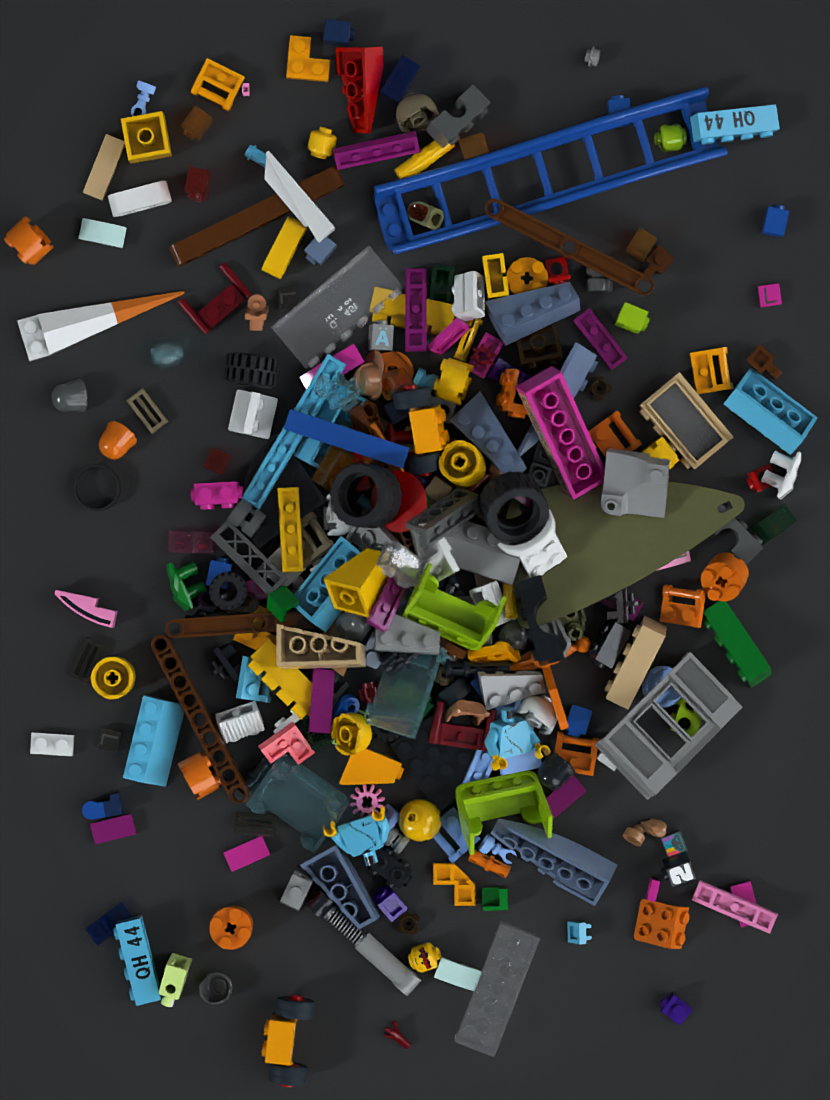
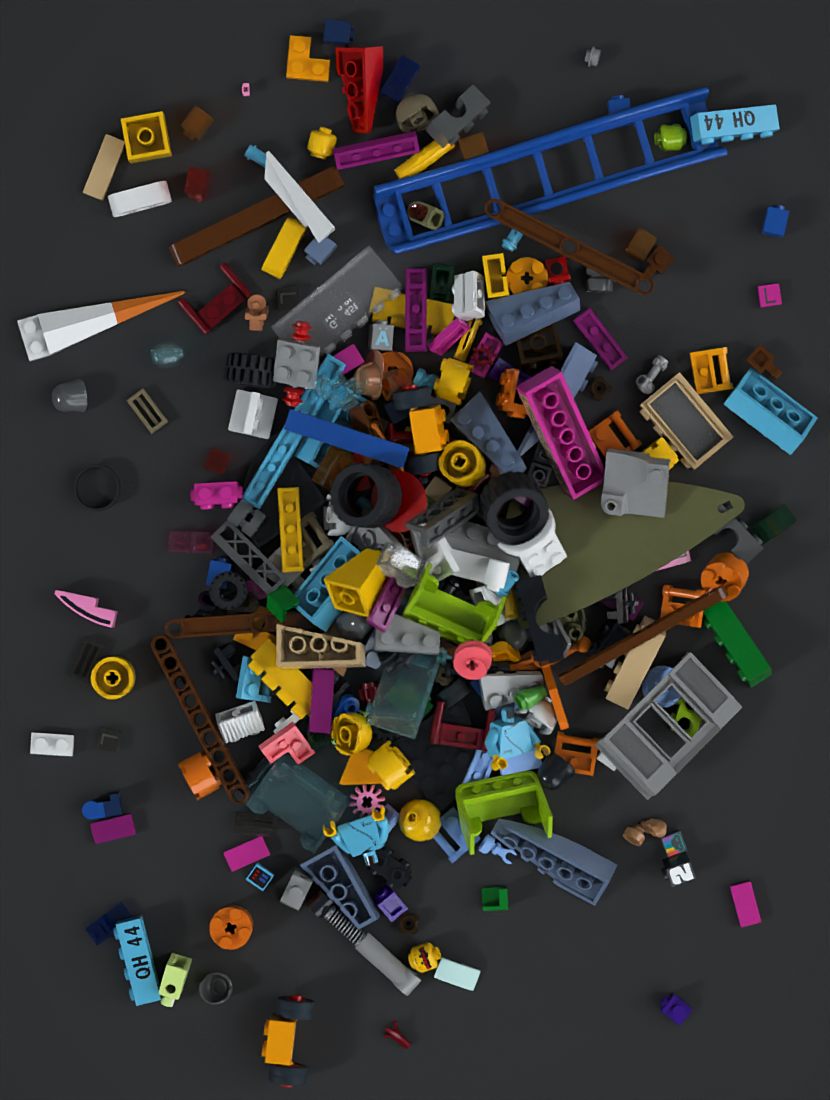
(28, 241): orange brick -> none
(102, 233): light aqua slope -> none
(116, 440): orange hair -> none
(143, 97): light blue piece -> none
(154, 741): medium azure slope -> none
(181, 594): green connector -> none
(221, 78): light orange plate -> none
(260, 876): none -> slope
(296, 363): none -> light grey plate
(390, 766): none -> yellow brick
(399, 843): light grey wheel -> none
(452, 875): light orange tile -> none
(465, 707): nougat helmet -> none
(472, 659): none -> coral piece
(481, 569): none -> white door
(489, 863): orange pin -> none
(497, 988): clear brick -> none
(512, 240): none -> medium azure pin
(512, 578): none -> medium azure pin
(528, 697): none -> bright green cone
(565, 796): magenta tile -> none
(577, 932): medium azure tile -> none
(578, 720): blue brick -> none
(632, 318): lime brick -> none
(643, 635): none -> reddish brown beam
(645, 382): none -> light grey bar
(652, 889): dark pink tile -> none
(661, 924): orange bracket -> none
(735, 906): bright pink plate -> none
(753, 480): red bracket -> none
(785, 483): white connector -> none

